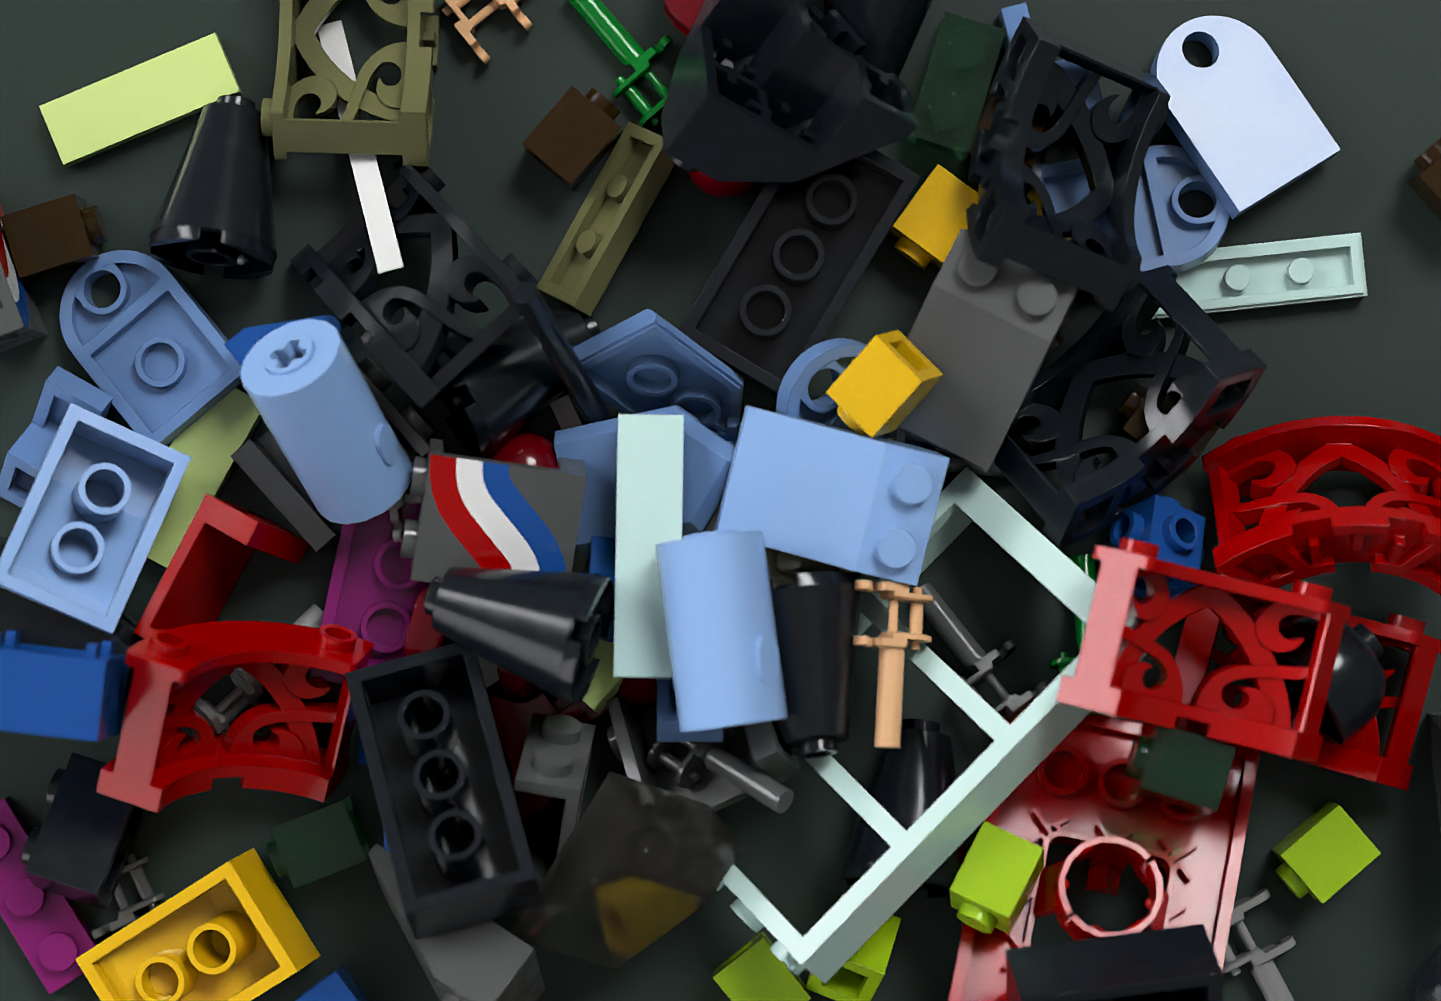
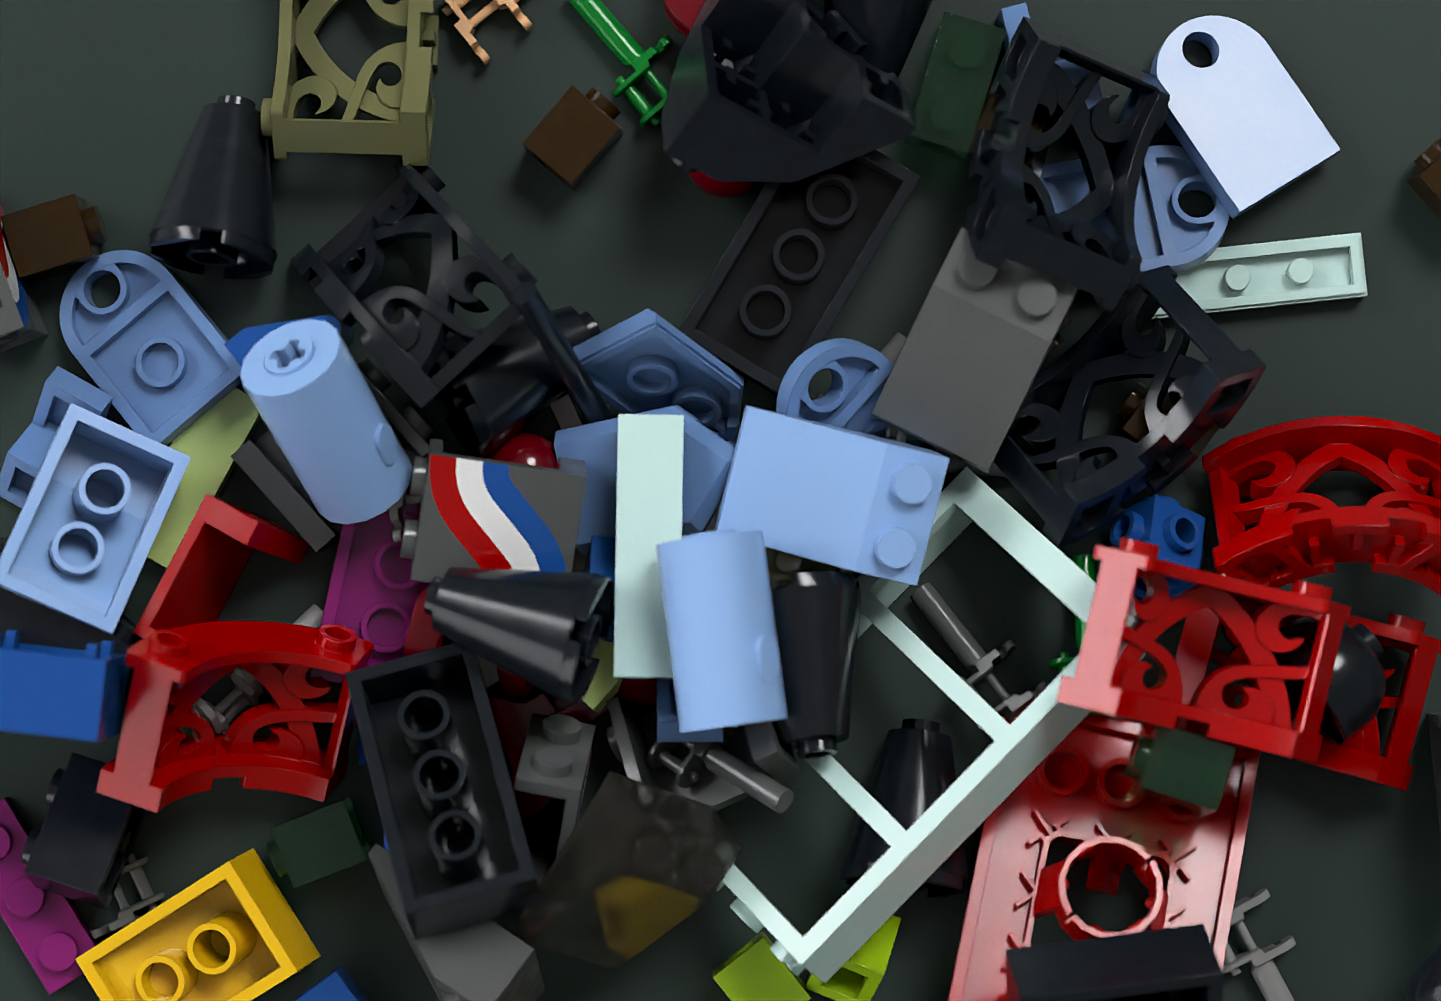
(139, 99): yellowish green tile -> none
(364, 165): white sticker -> none
(608, 220): olive plate -> none
(883, 384): yellow brick -> none
(892, 654): light nougat piece -> none
(933, 218): yellow brick -> none
(996, 879): lime brick -> none
(1323, 853): lime brick -> none

